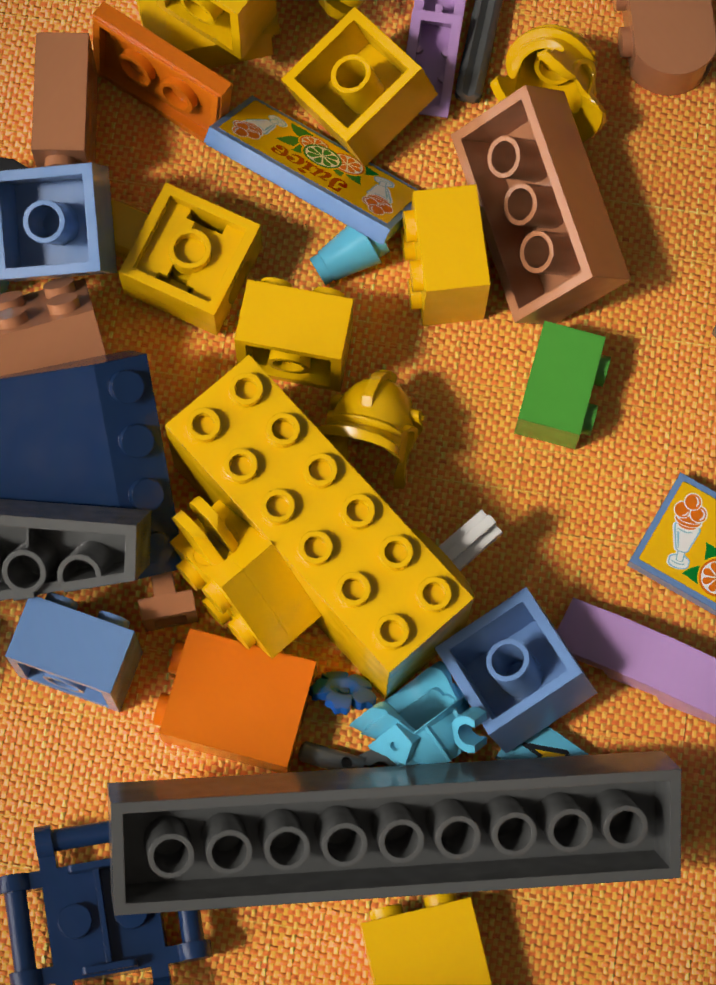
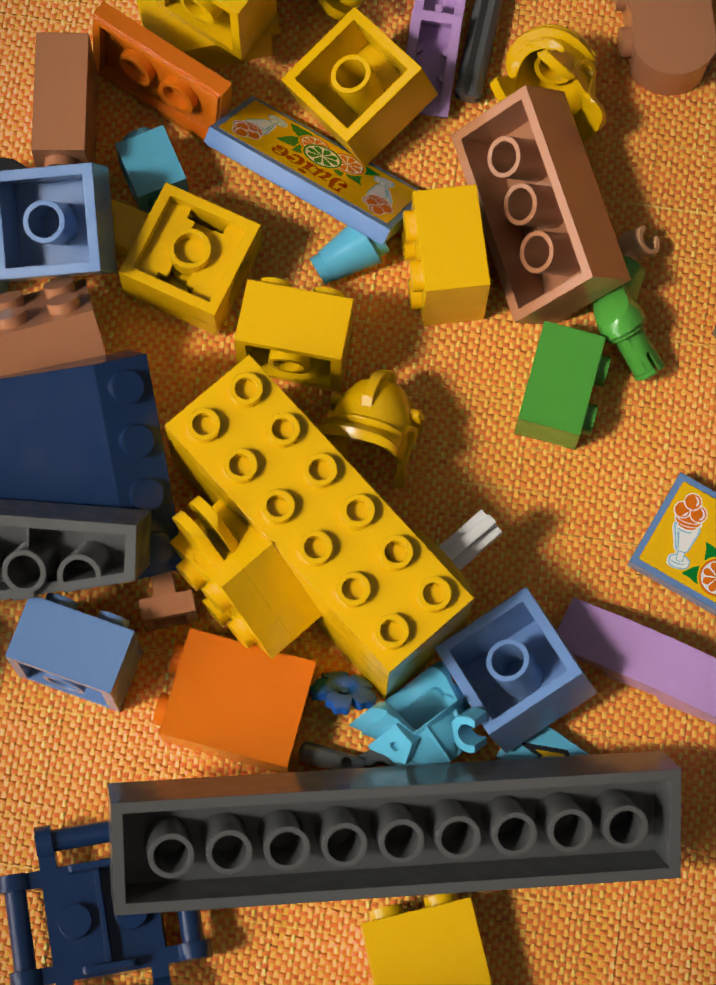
(148, 164): none -> medium azure brick
(621, 316): none -> bright green arm

